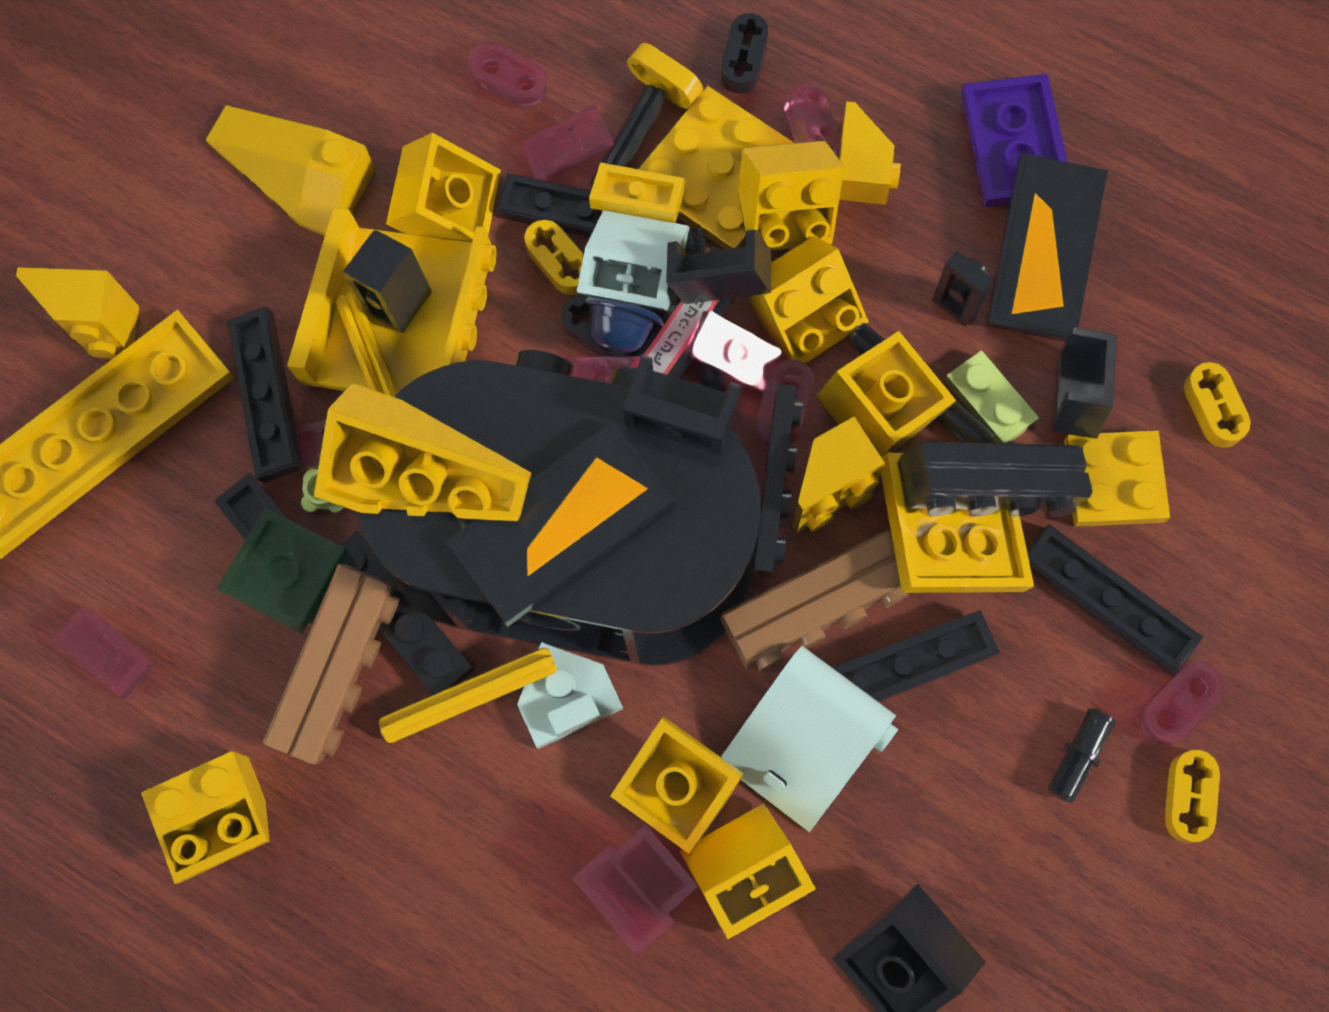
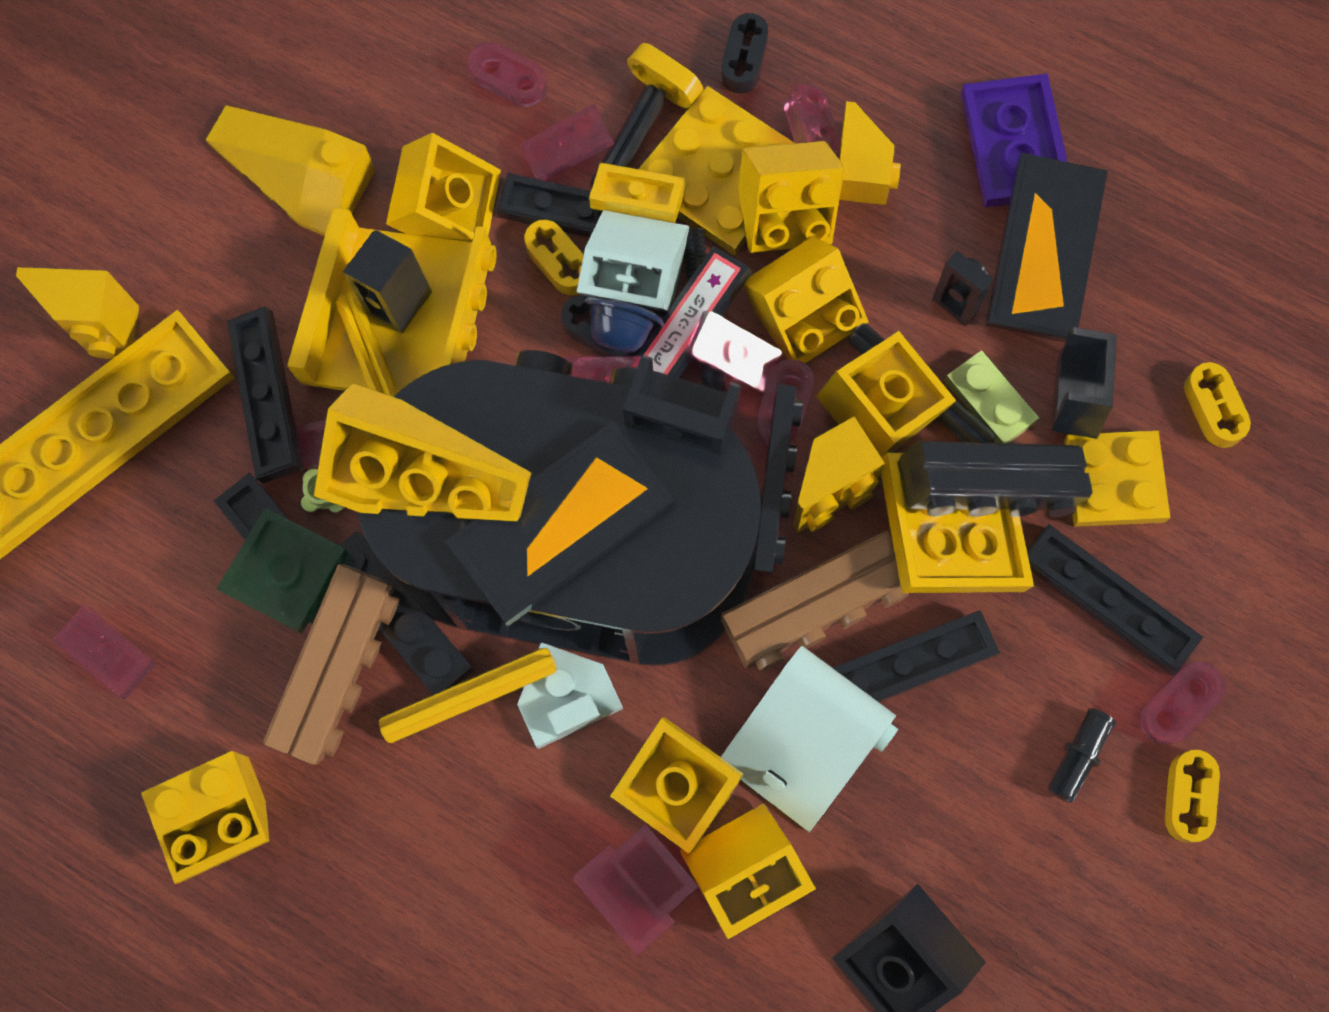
(721, 272): black panel -> none

